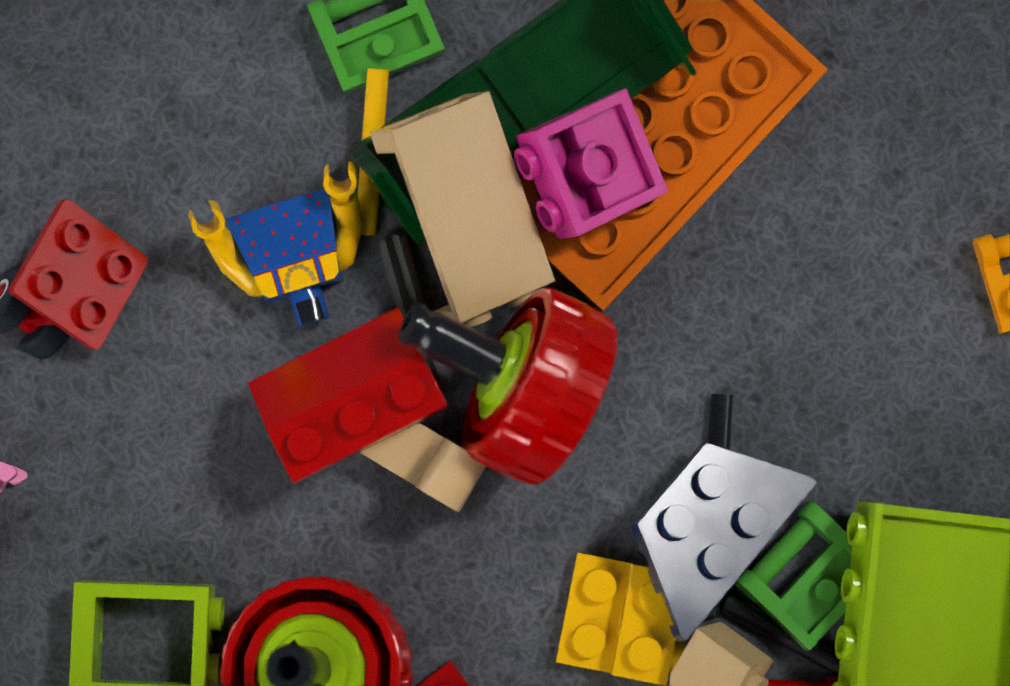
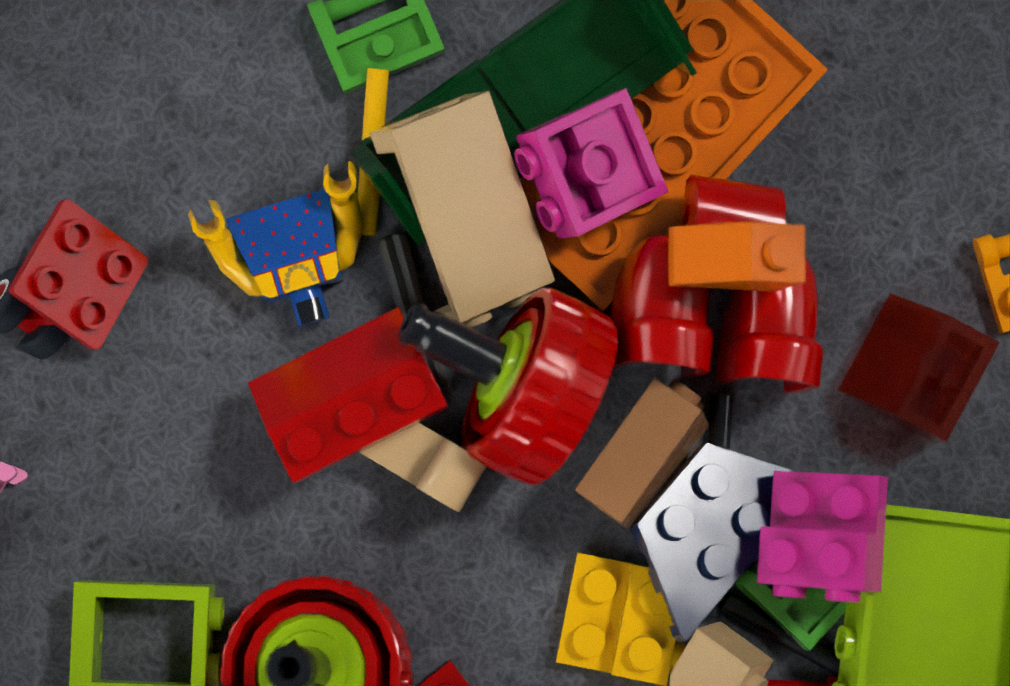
(645, 451): none -> medium nougat brick
(737, 256): none -> orange slope
(761, 330): none -> red piece
(824, 535): none -> dark pink plate
(918, 367): none -> clear red slope

